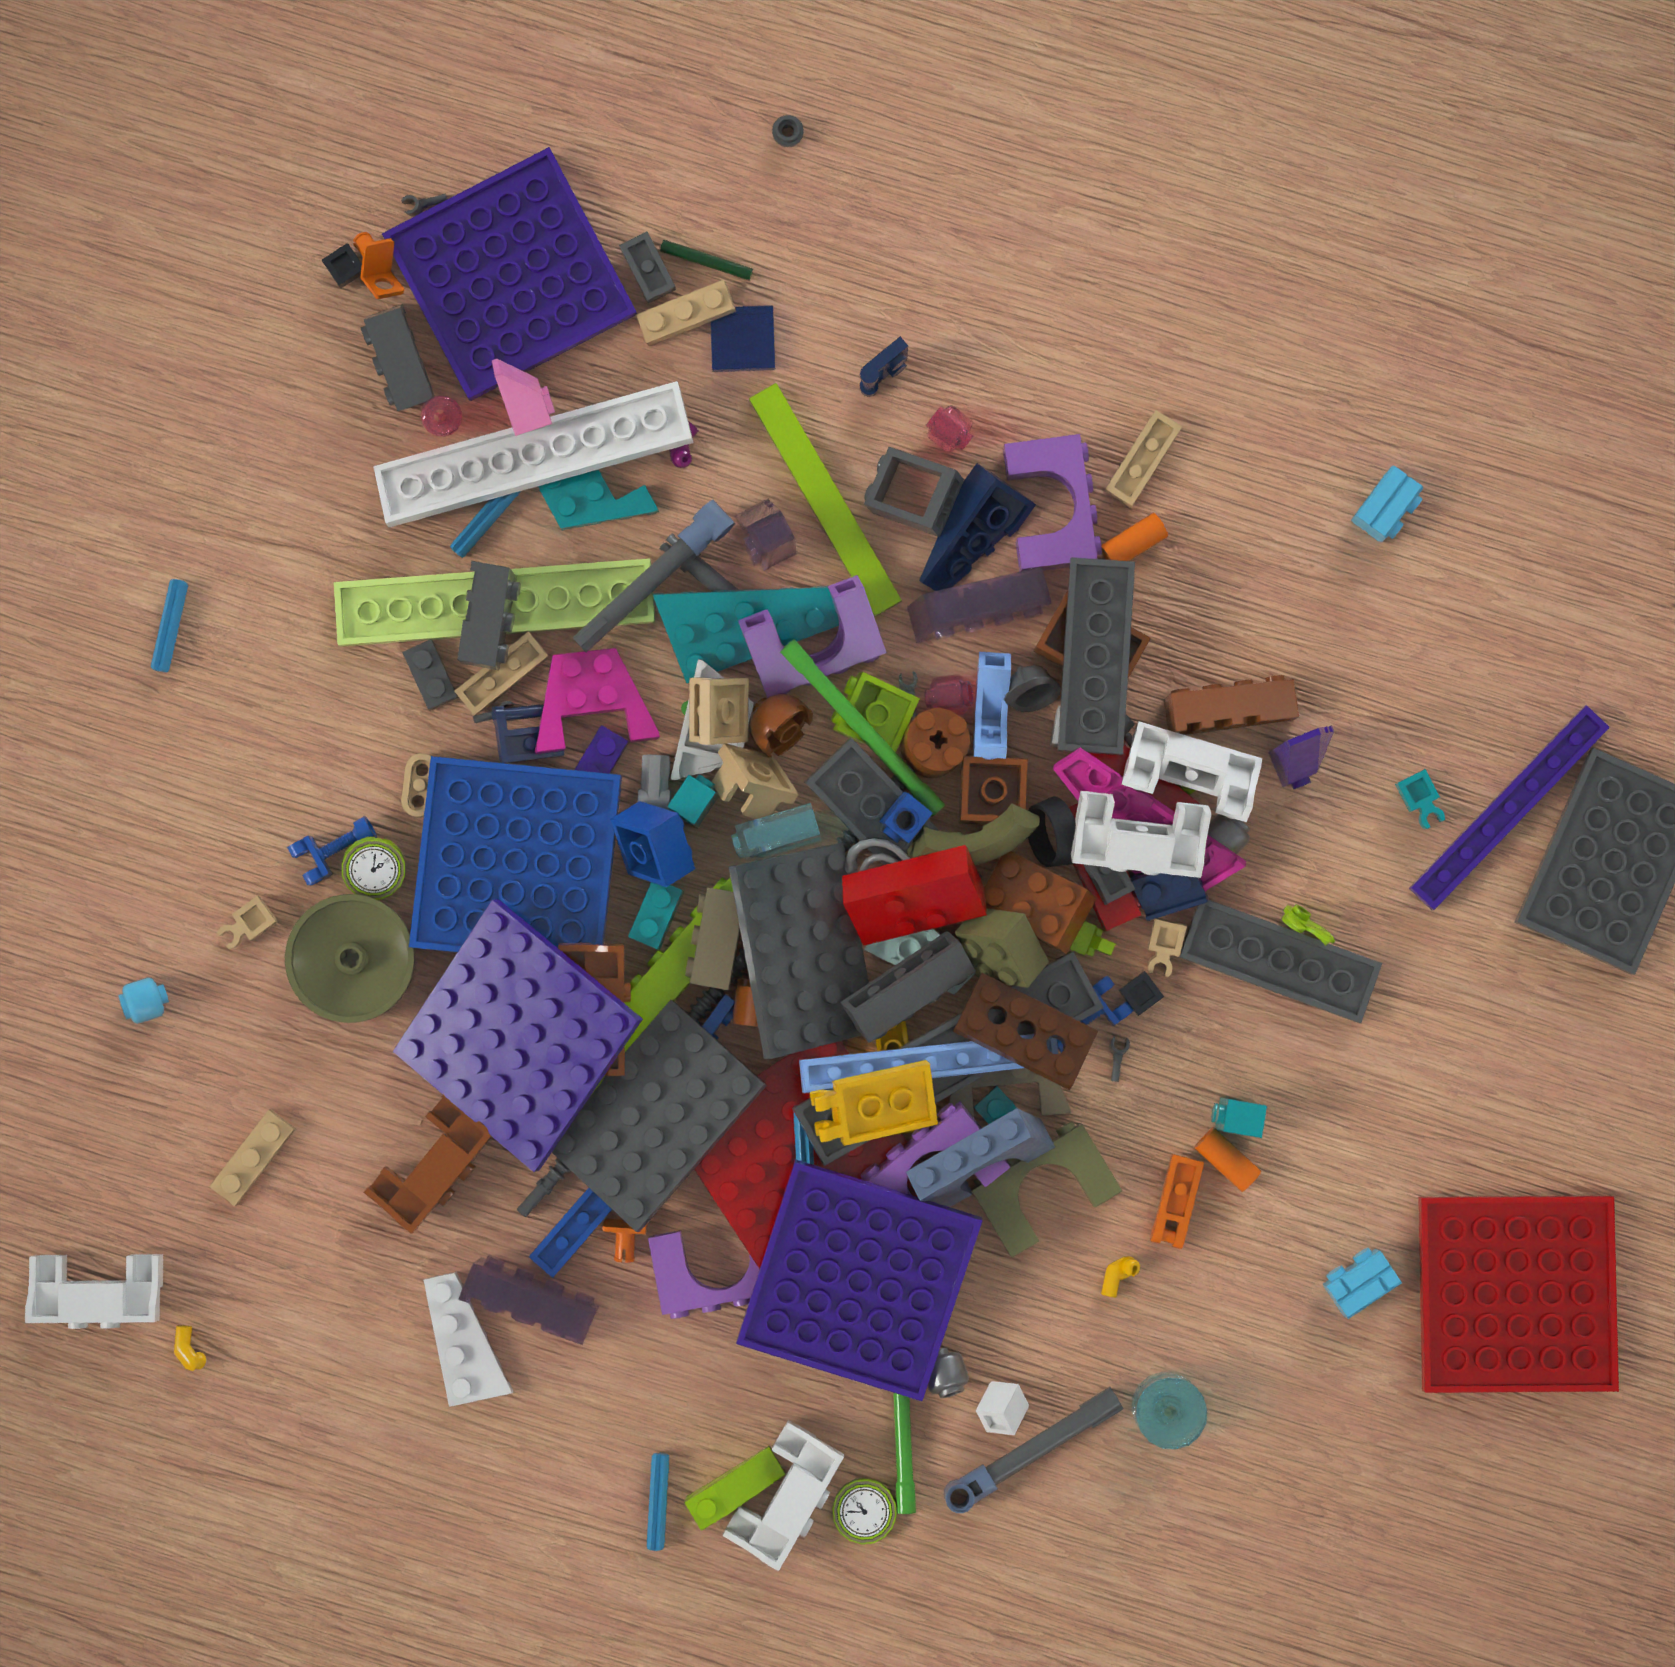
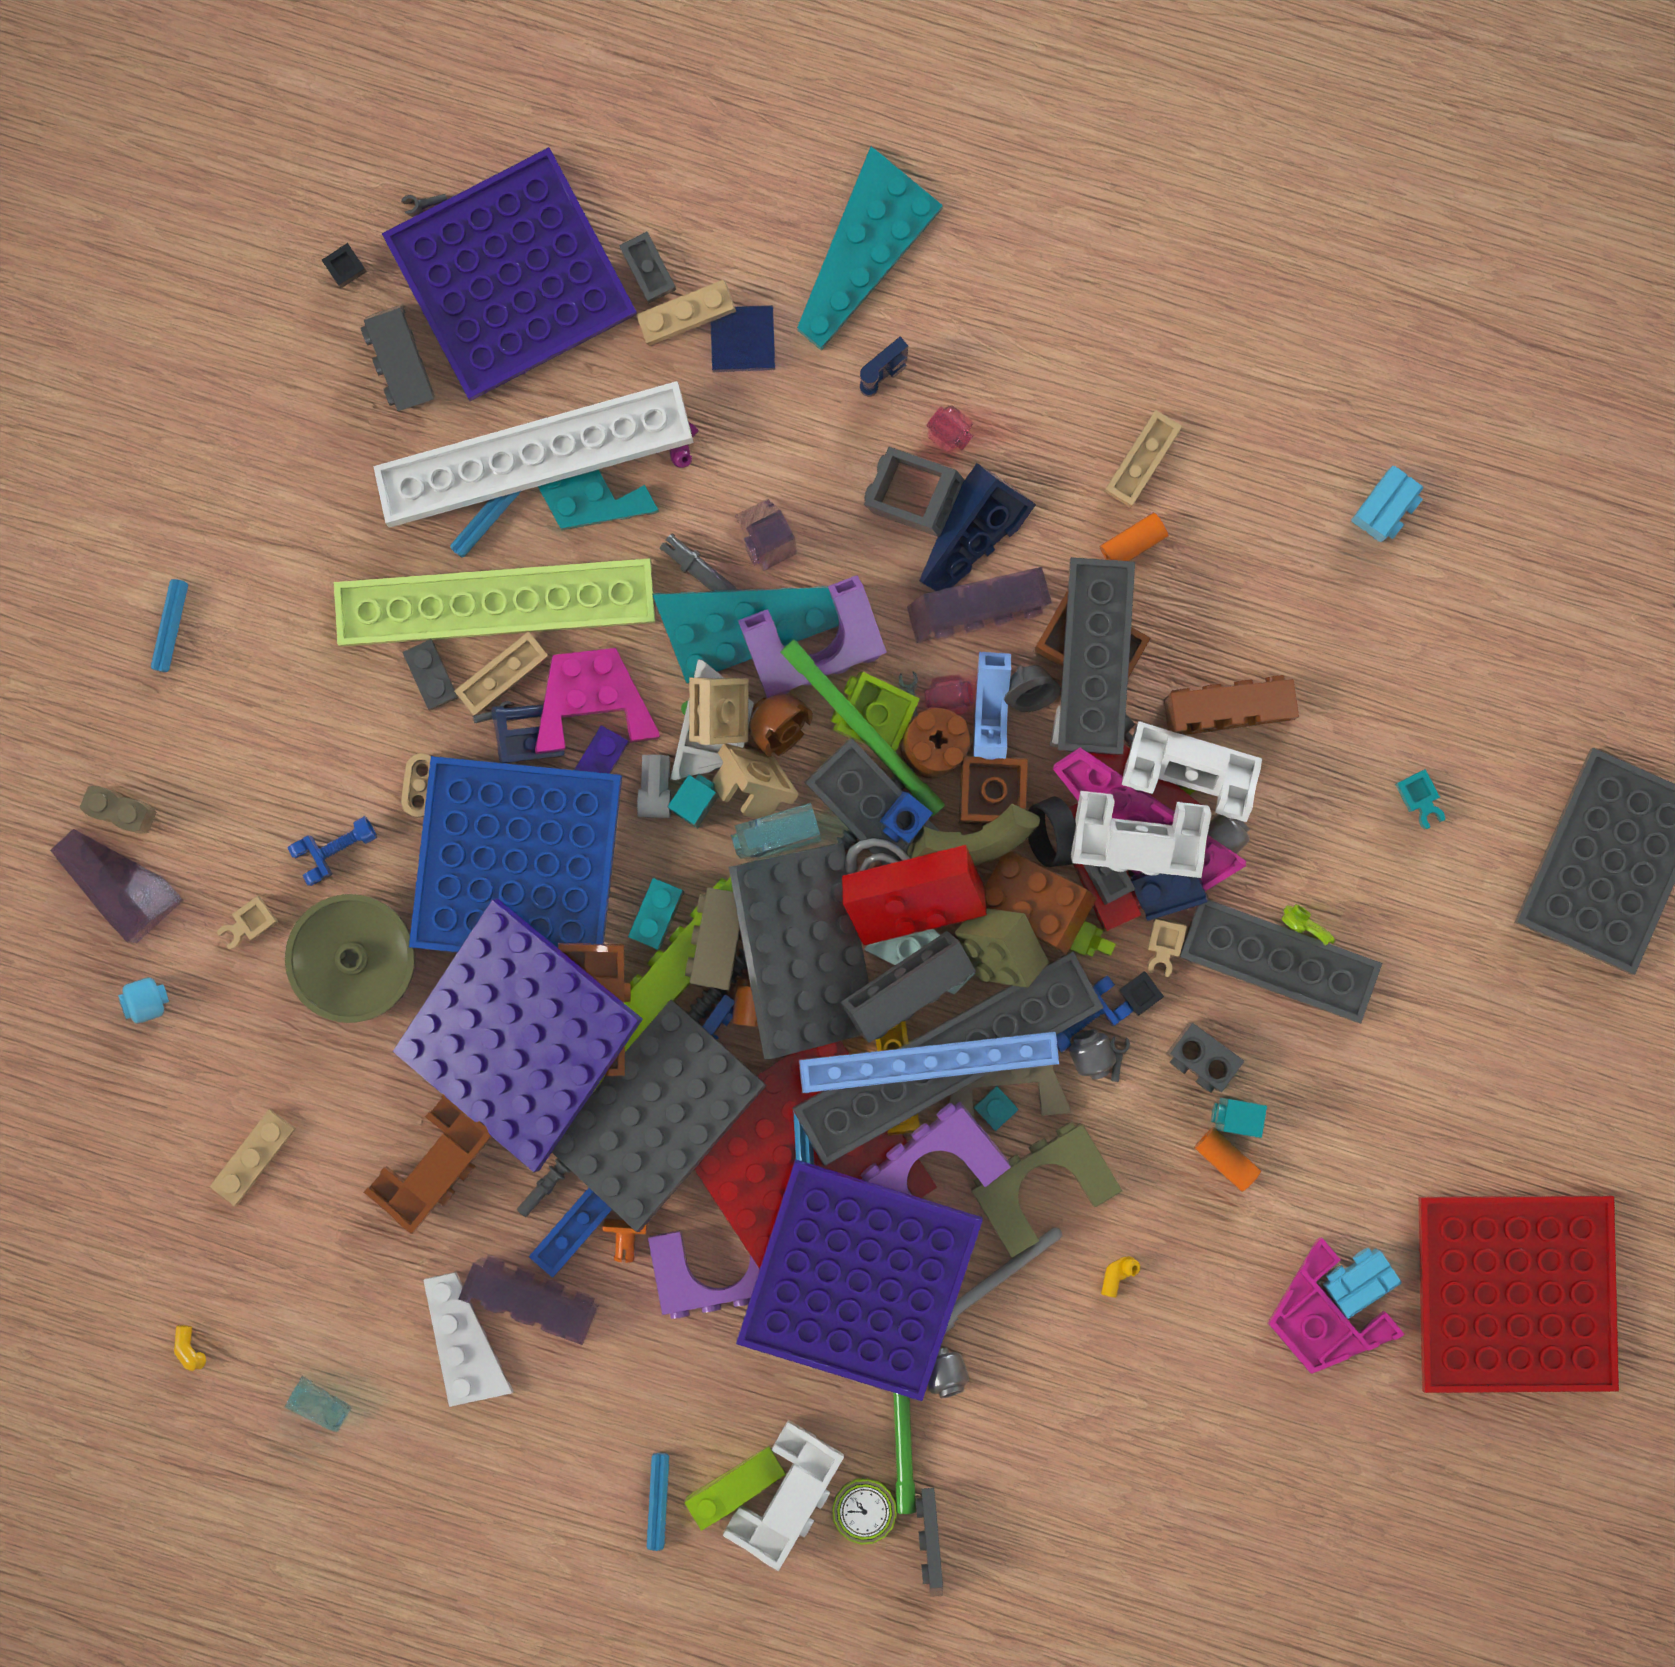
(95, 1301): white bracket -> none
(114, 808): none -> dark tan brick
(117, 886): none -> clear purple wedge
(317, 1405): none -> clear light blue leg
(373, 867): tile -> none
(377, 265): orange bracket -> none
(451, 410): clear pink head -> none
(488, 616): dark grey wedge -> none
(523, 397): bright pink slope -> none
(653, 843): blue brick -> none
(706, 259): dark green bar -> none
(709, 524): dark grey piece -> none
(787, 121): dark grey plate -> none
(824, 497): lime tile -> none
(875, 231): none -> teal wing
(877, 1104): yellow tile -> none
(930, 1542): none -> dark grey wing
(946, 1173): sand blue arch -> none
(984, 1479): dark grey piece -> none
(1002, 1274): none -> light grey piece
(1002, 1408): white panel -> none
(1044, 1020): reddish brown plate -> none
(1063, 461): medium lavender arch -> none
(1092, 1054): none -> flat silver head
(1155, 1396): clear light blue wheel -> none
(1177, 1200): orange plate -> none
(1208, 1051): none -> dark grey brick
(1301, 756): dark purple wedge -> none
(1314, 1324): none -> dark pink wing
(1509, 807): dark purple plate -> none

